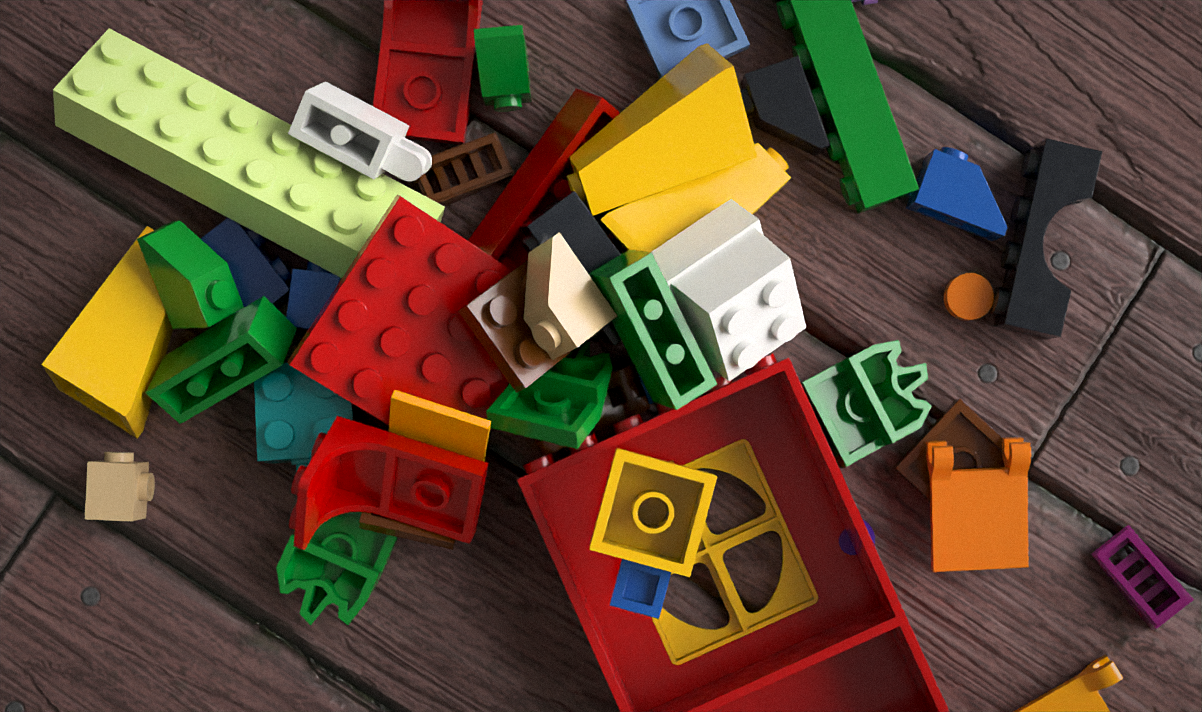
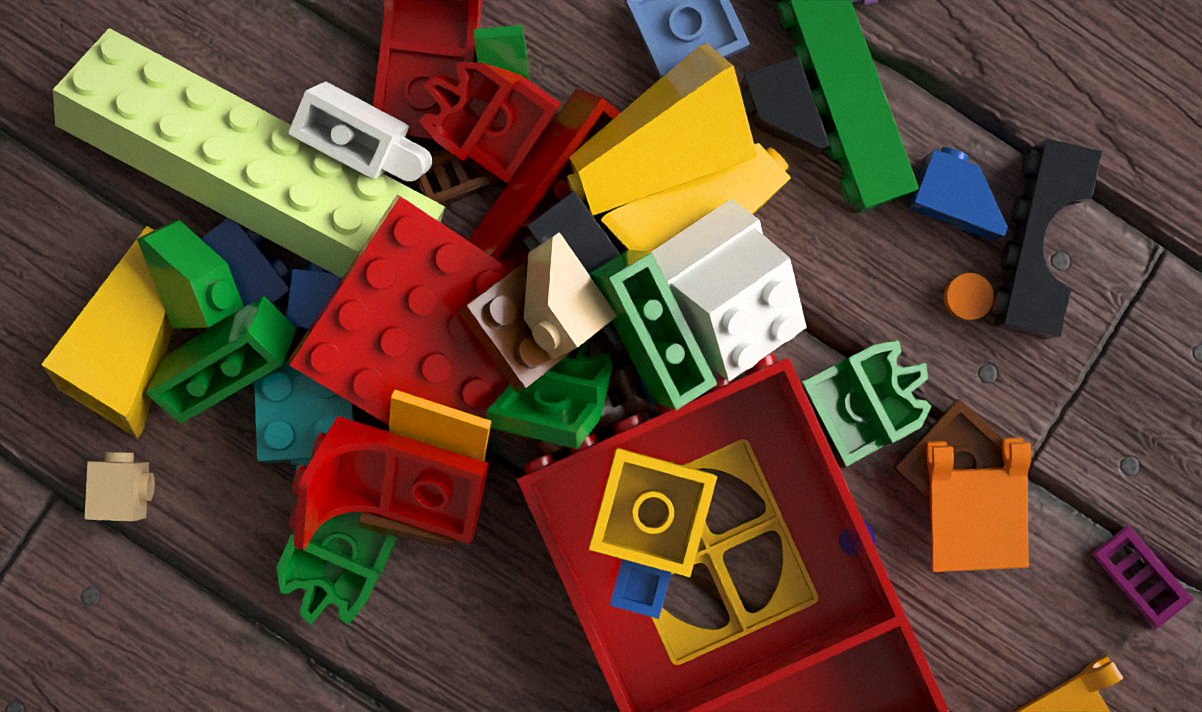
(488, 116): none -> red plate

